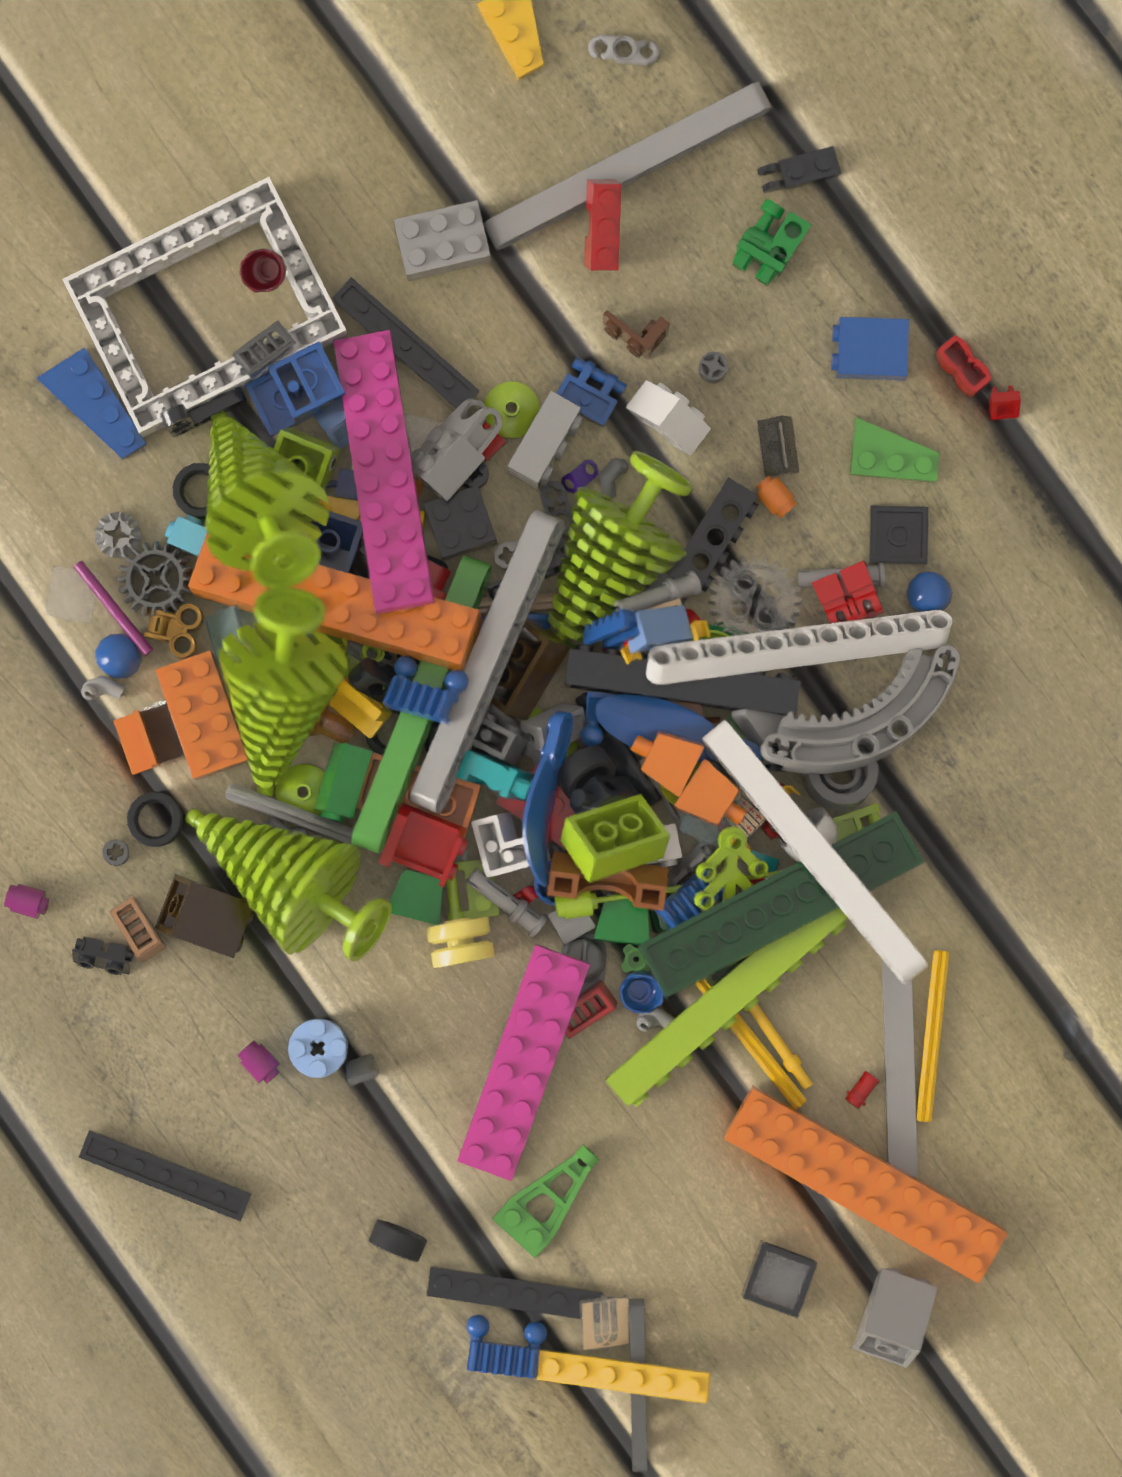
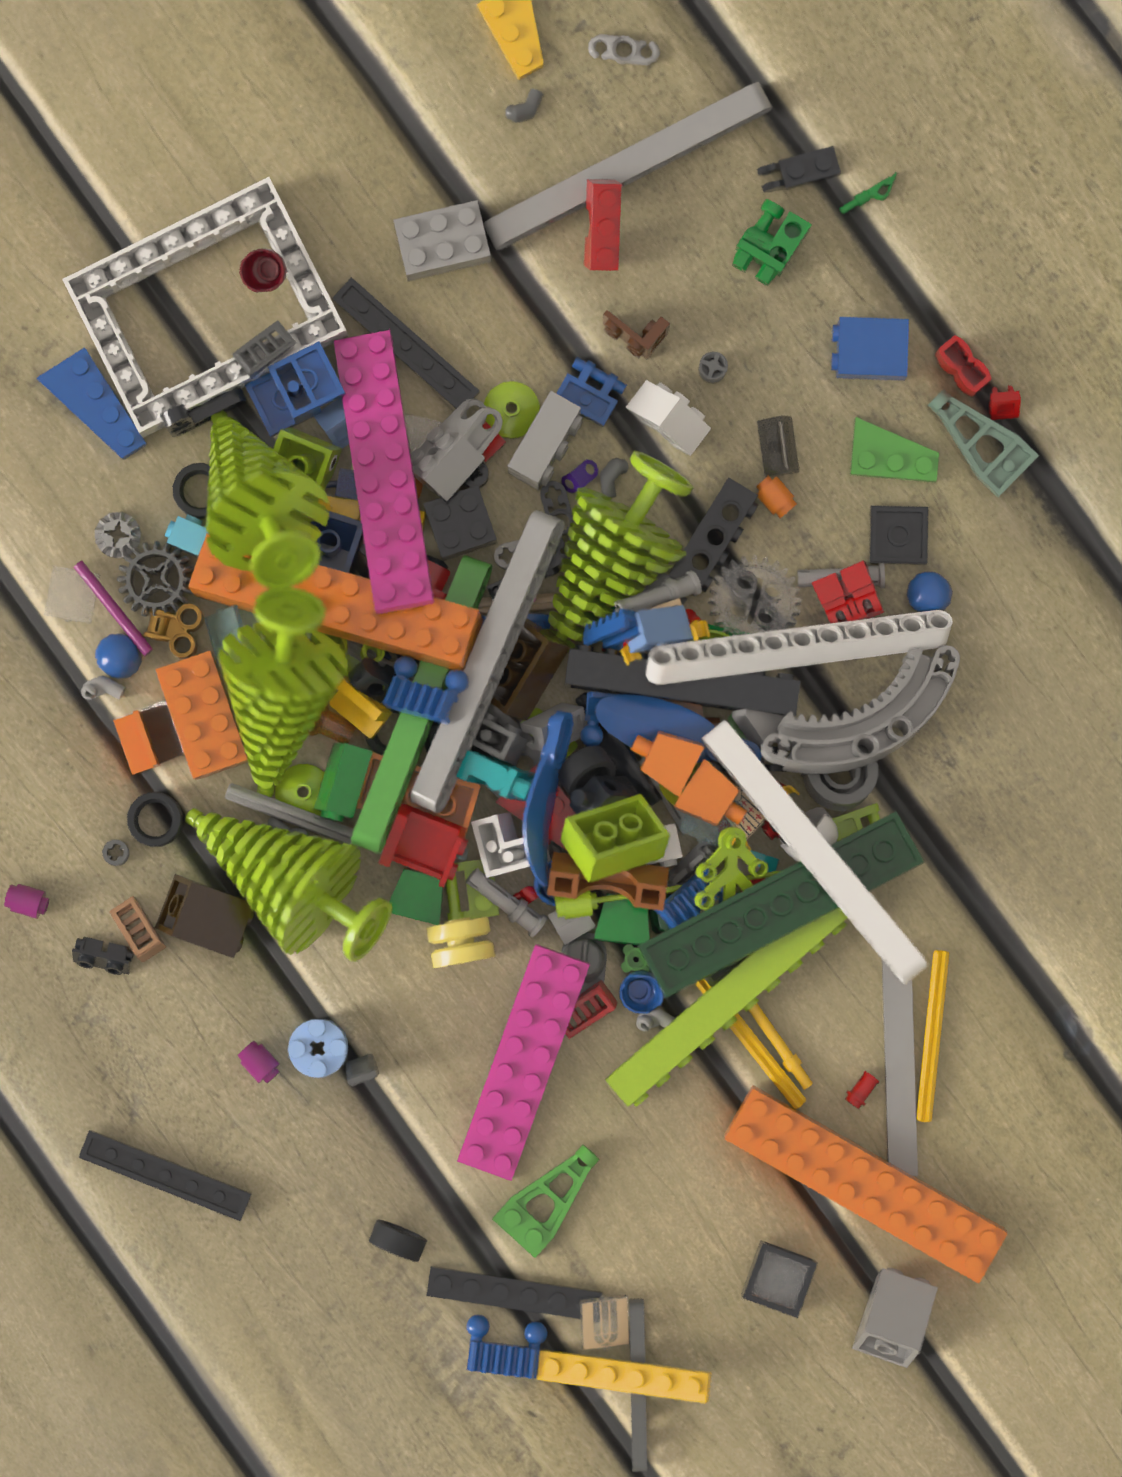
(525, 110): none -> dark grey arm
(866, 195): none -> green hand
(1007, 466): none -> sand green plate

